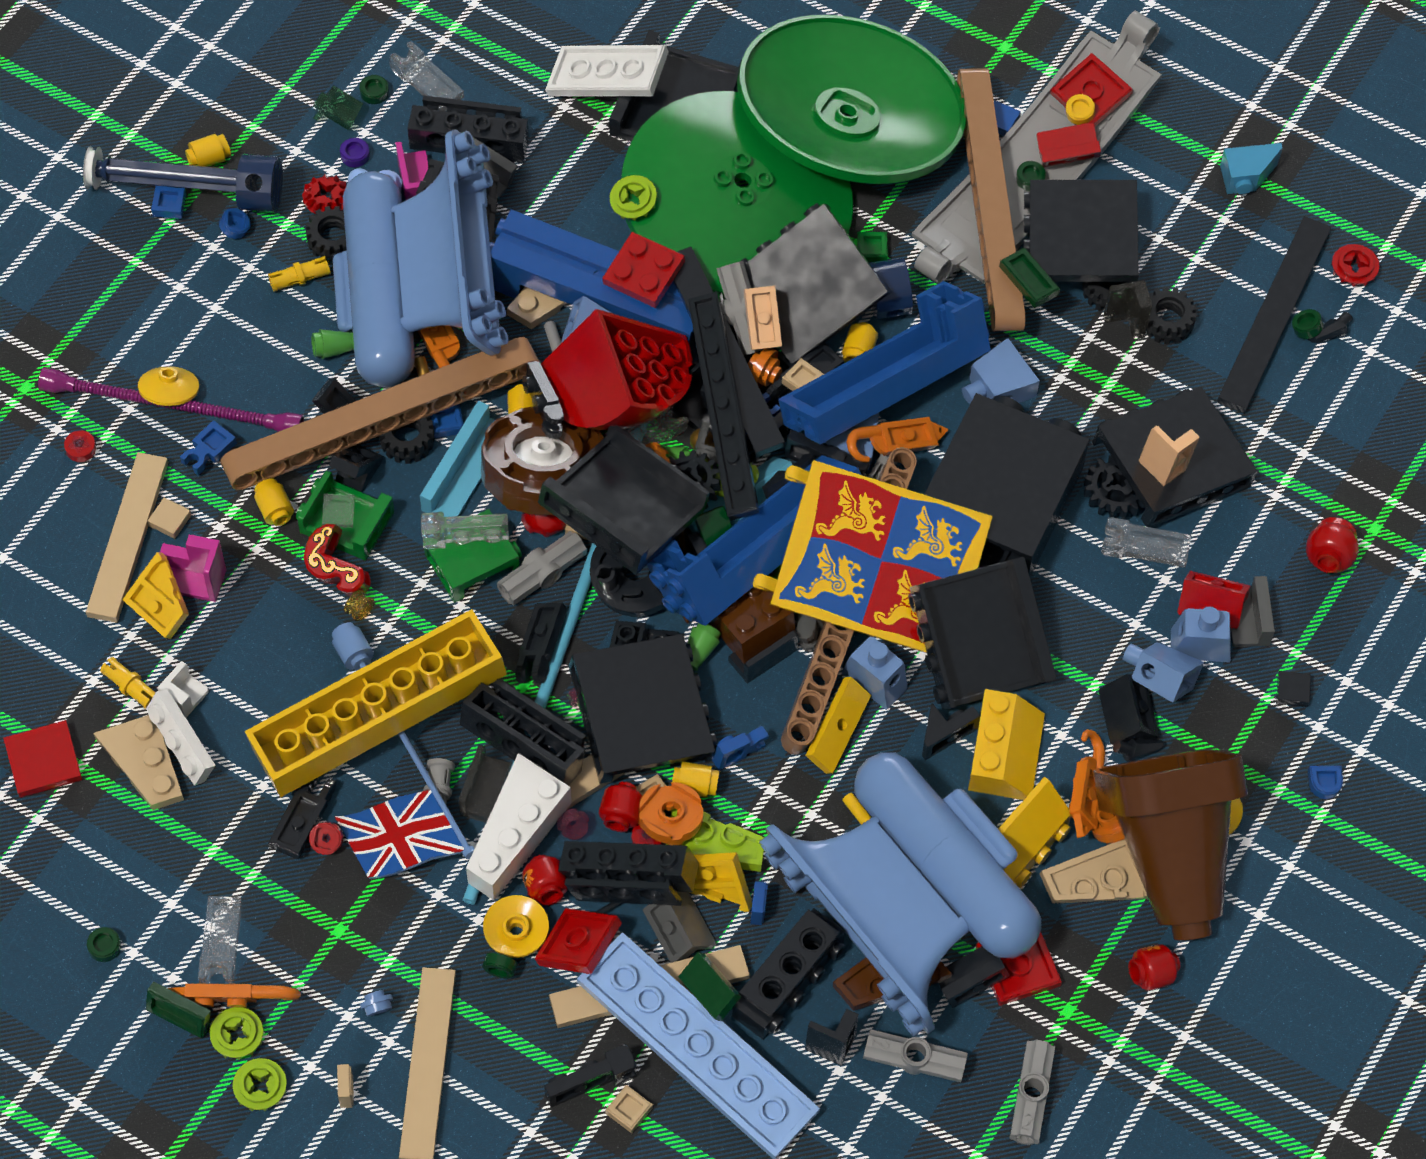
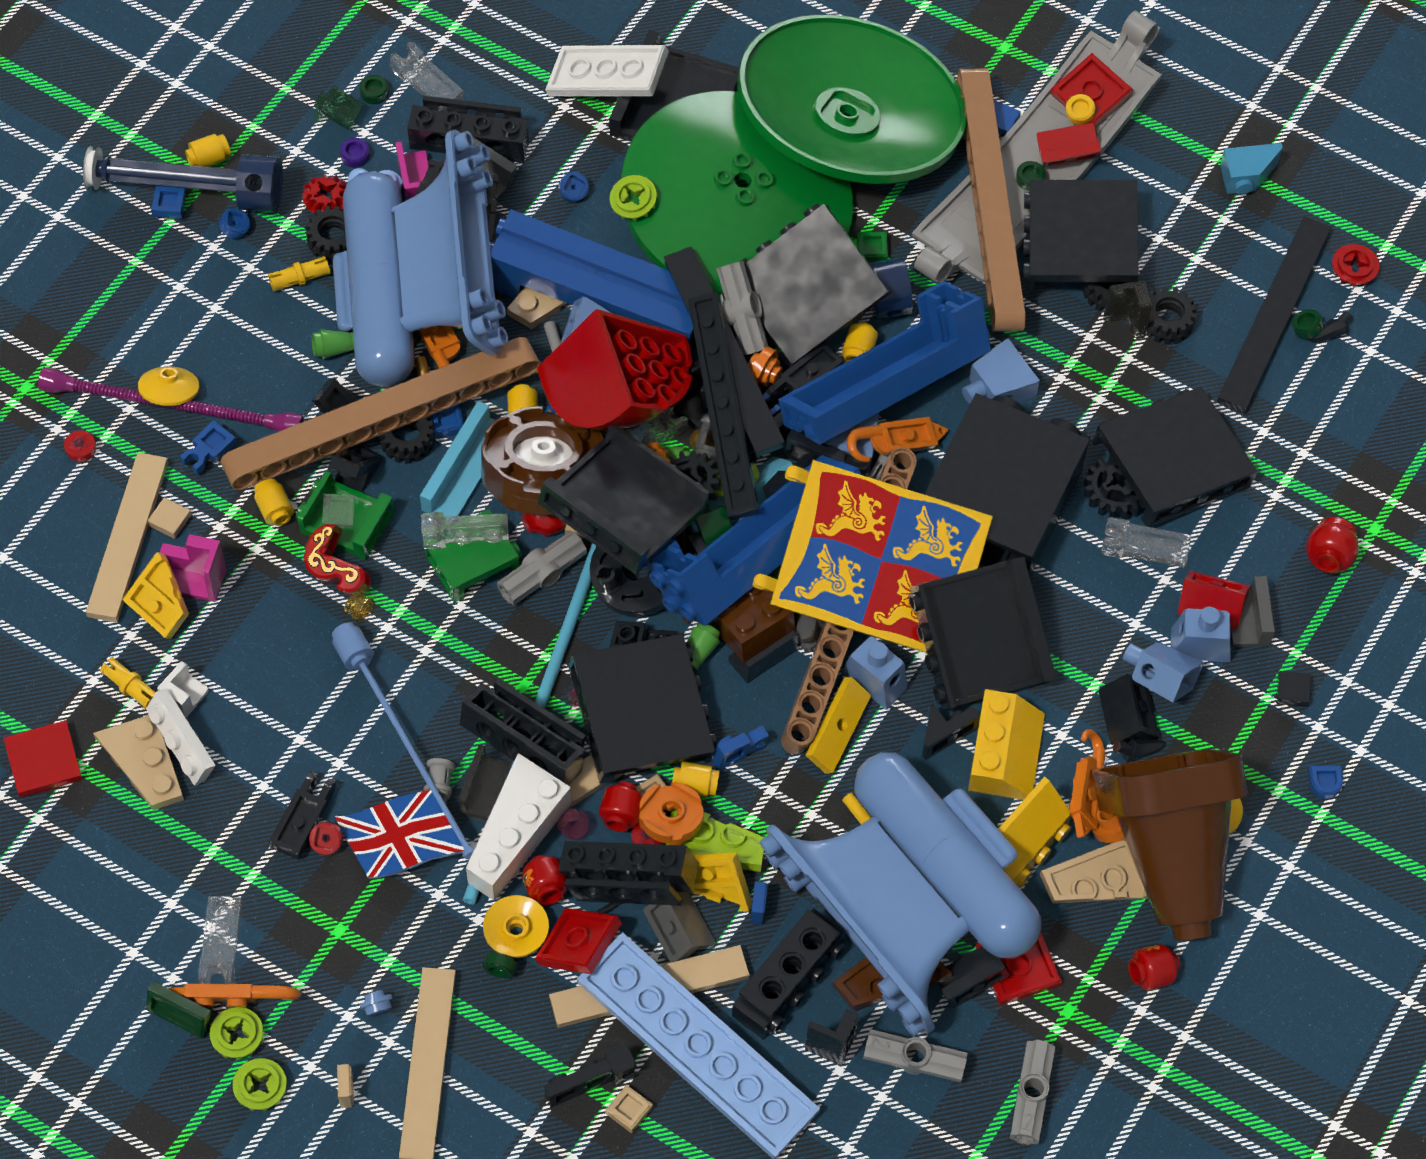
(104, 944): dark green tile -> none
(375, 703): yellow brick -> none
(540, 642): black hinge -> none
(544, 399): black hinge -> none
(573, 187): none -> blue tile
(643, 269): red plate -> none
(709, 986): dark green tile -> none
(762, 317): light nougat panel -> none
(800, 375): tan tile -> none
(1029, 277): dark green tile -> none
(1166, 457): light nougat panel -> none

